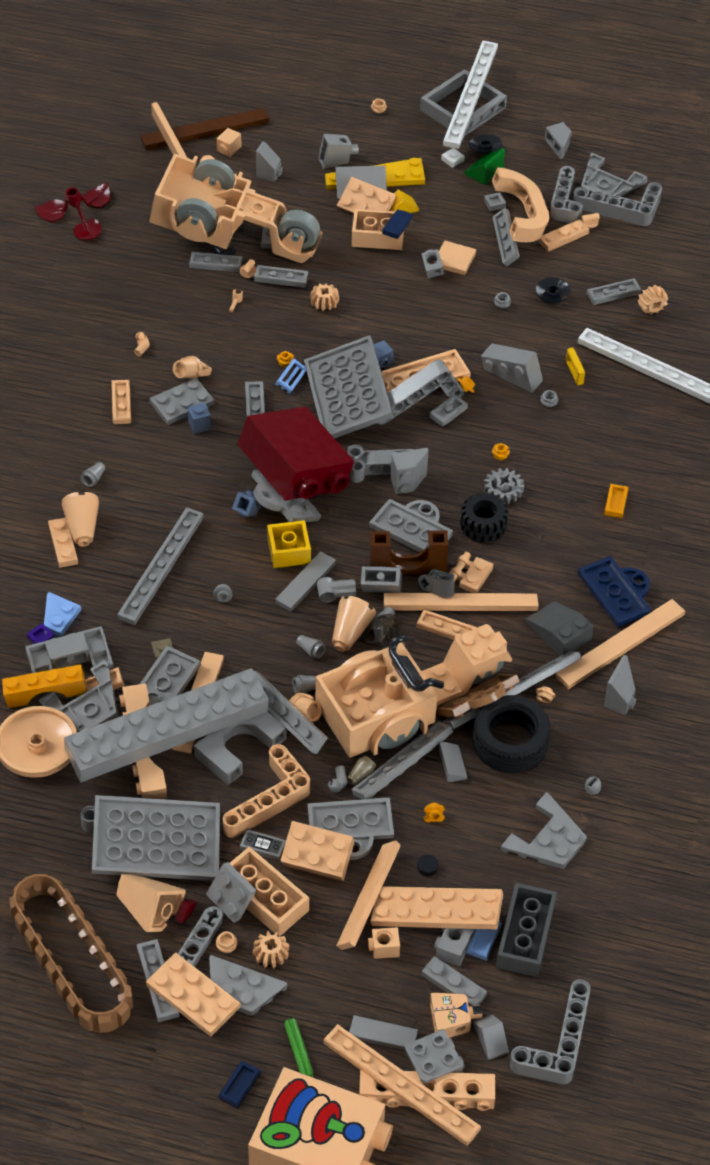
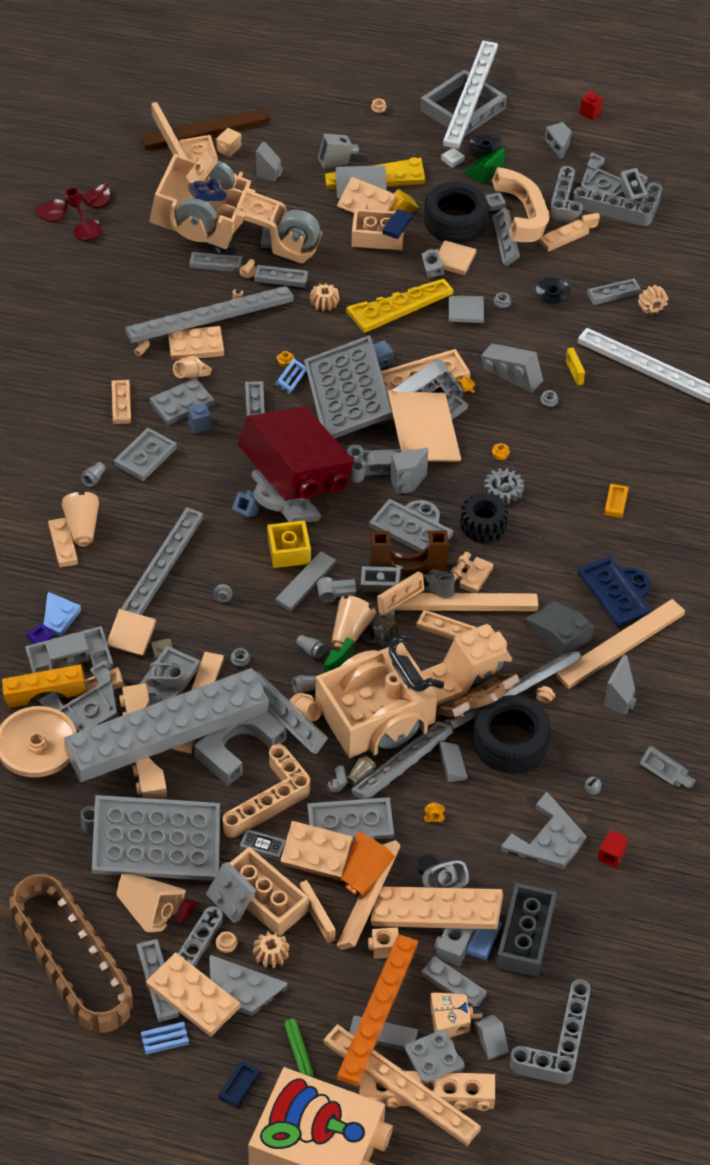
(131, 632): none -> light nougat tile
(145, 454): none -> light grey plate
(162, 1035): none -> light blue tile
(163, 676): none -> light grey piece
(196, 342): none -> light nougat plate
(197, 146): none -> light nougat tile
(202, 167): none -> light nougat plate
(203, 190): none -> dark blue plate
(209, 314): none -> light grey plate
(240, 653): none -> light grey plate
(318, 913): none -> light nougat tile
(336, 658): none -> green slope
(365, 864): none -> orange slope
(377, 1010): none -> orange plate
(384, 310): none -> yellow wing
(400, 593): none -> light nougat tile
(425, 422): none -> light nougat container
(446, 875): none -> light grey piece
(455, 196): none -> black tyre
(466, 309): none -> light grey slope
(591, 105): none -> red brick
(613, 849): none -> red brick
(632, 184): none -> light grey slope
(666, 768): none -> light grey hinge

